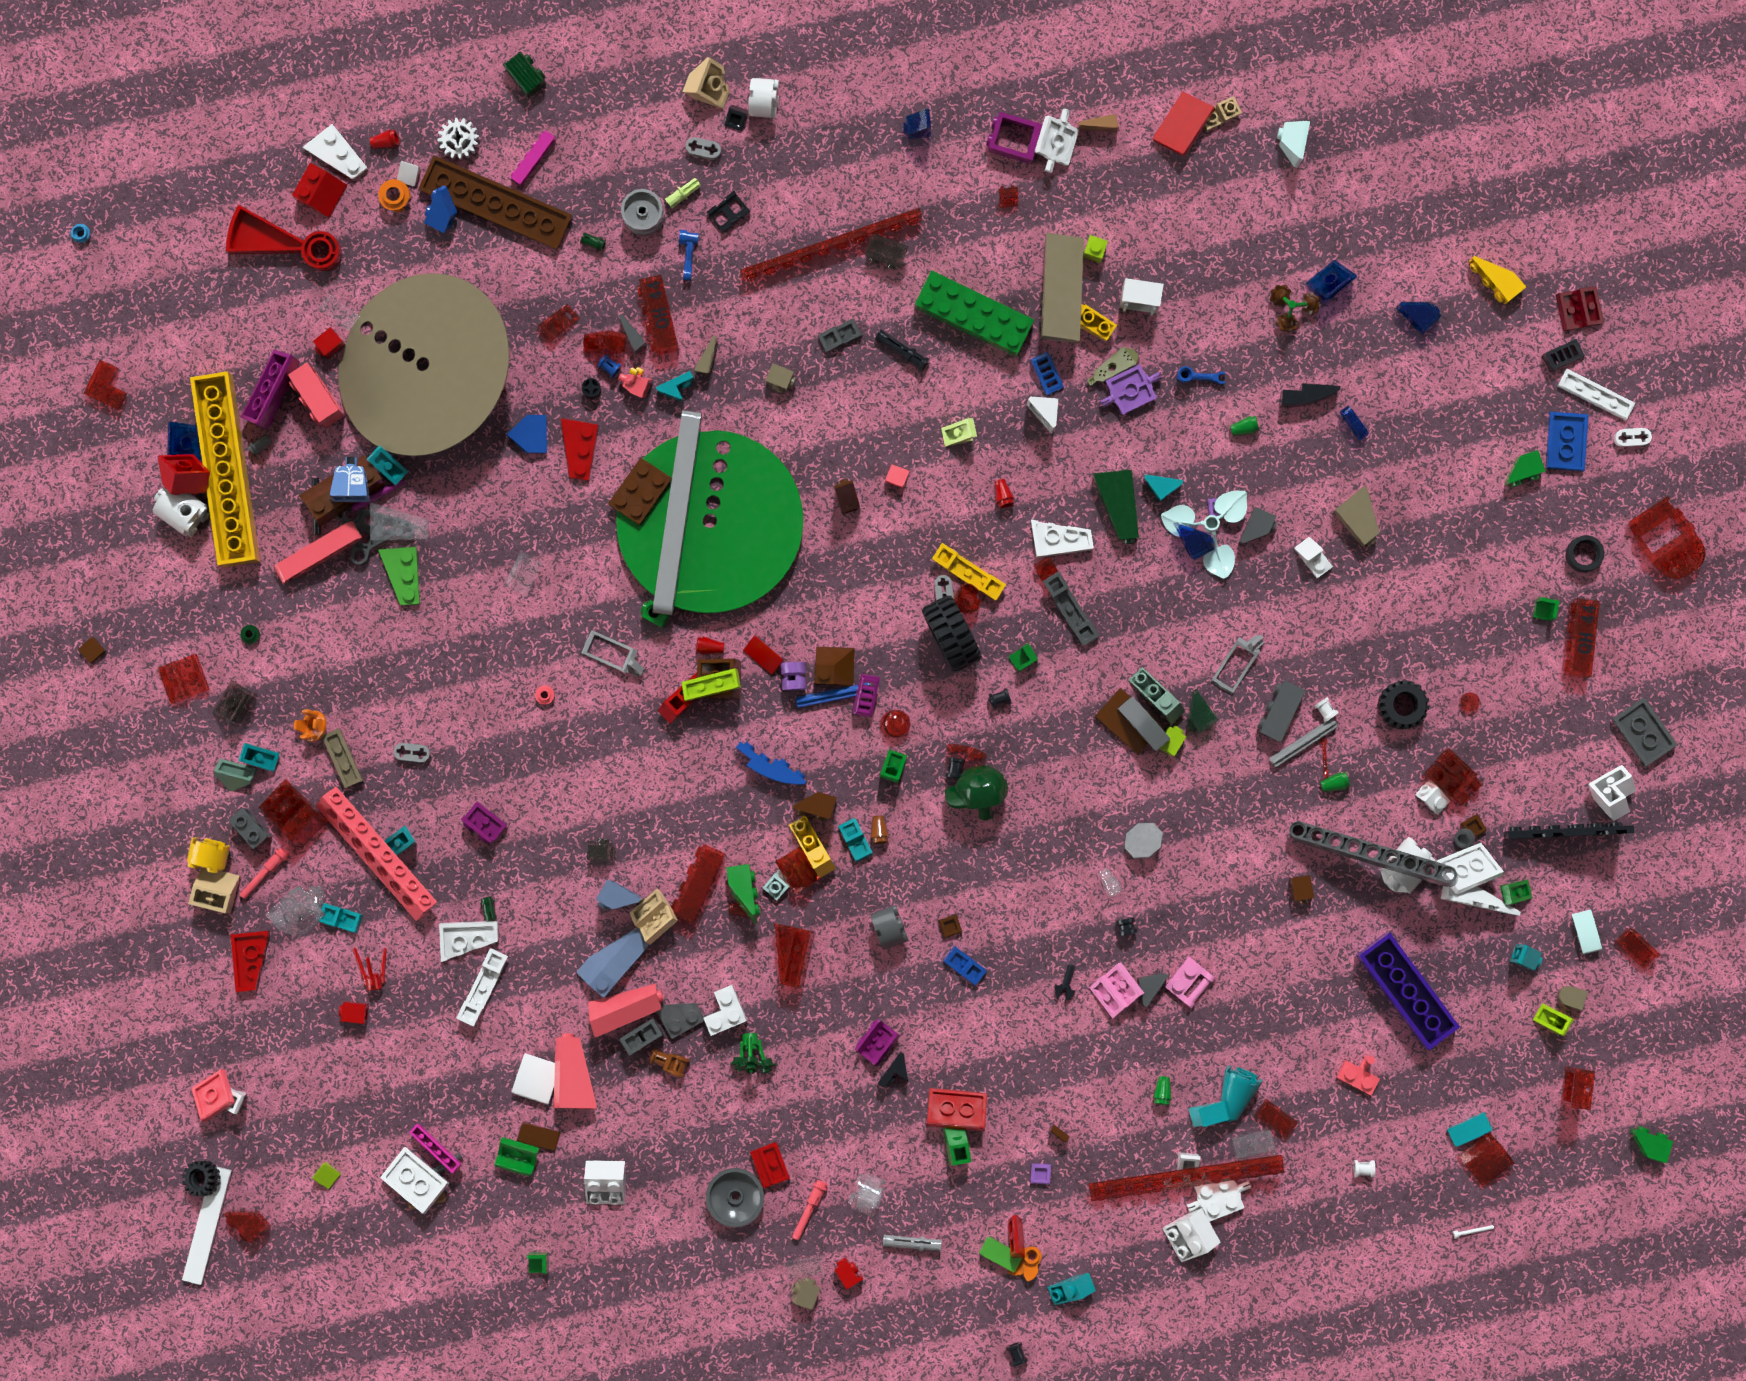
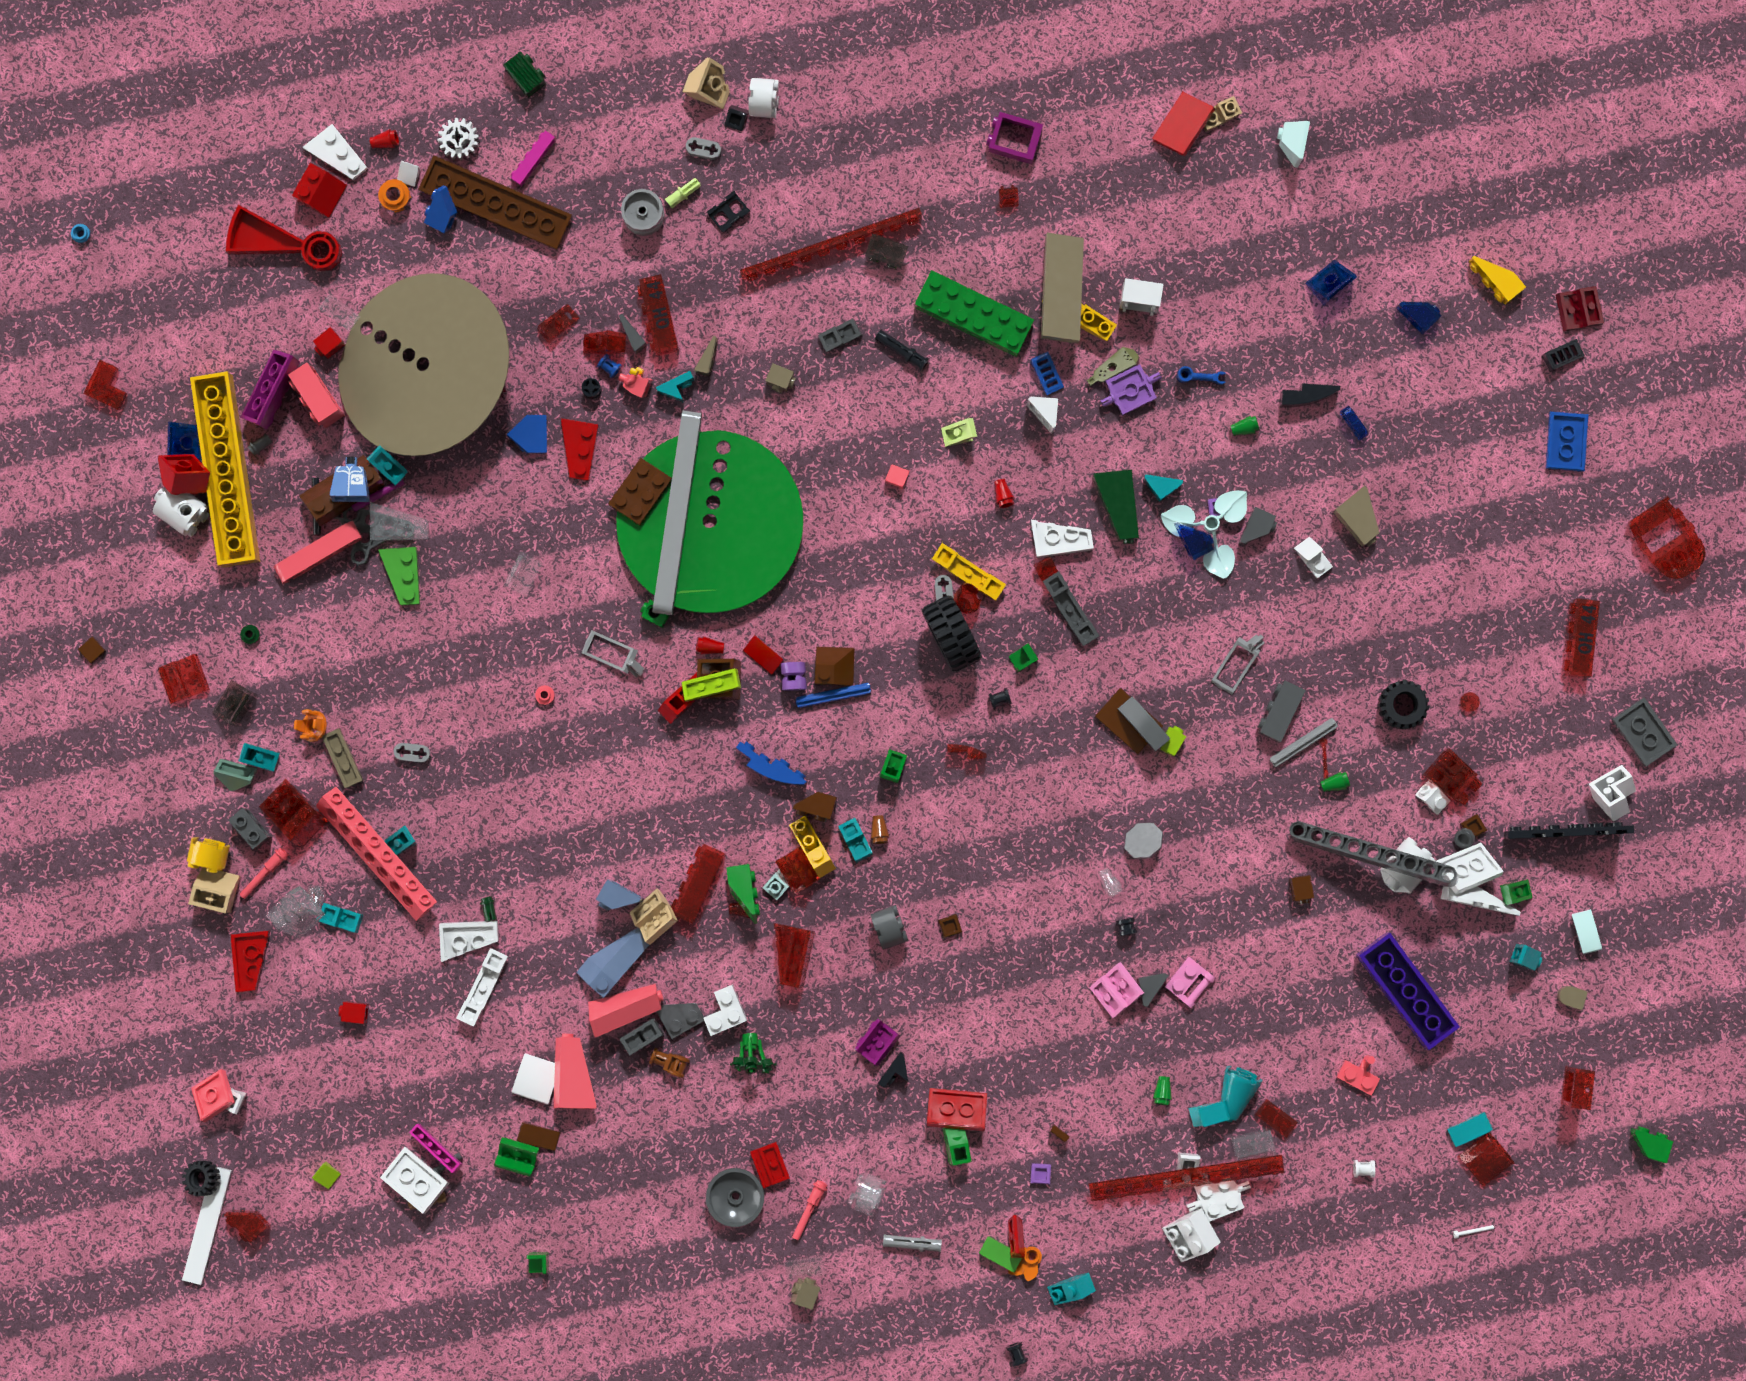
(372, 980): red plant -> none
(484, 823): magenta bracket -> none
(592, 241): dark green pin -> none
(601, 850): clear smoke brick -> none
(605, 1182): white slope -> none
(688, 239): blue brick -> none
(846, 496): reddish brown slope -> none
(847, 1272): red brick -> none
(865, 707): magenta slope -> none
(895, 723): clear red hair -> none
(918, 125): clear blue slope -> none
(955, 767): black bush -> none
(964, 965): blue slope -> none
(978, 789): dark green piece -> none
(1057, 140): white plate -> none
(1066, 983): black bar -> none
(1095, 249): lime brick -> none
(1104, 123): medium nougat slope -> none
(1157, 695): sand green slope -> none
(1199, 713): clear green slope -> none
(1281, 296): reddish brown plant -> none
(1326, 709): white bush -> none
(1525, 467): green slope -> none
(1546, 609): green panel -> none
(1553, 1020): lime slope -> none
(1585, 539): black tyre -> none
(1596, 394): white tile -> none
(1632, 433): white beam -> none
(1637, 947): clear red panel -> none

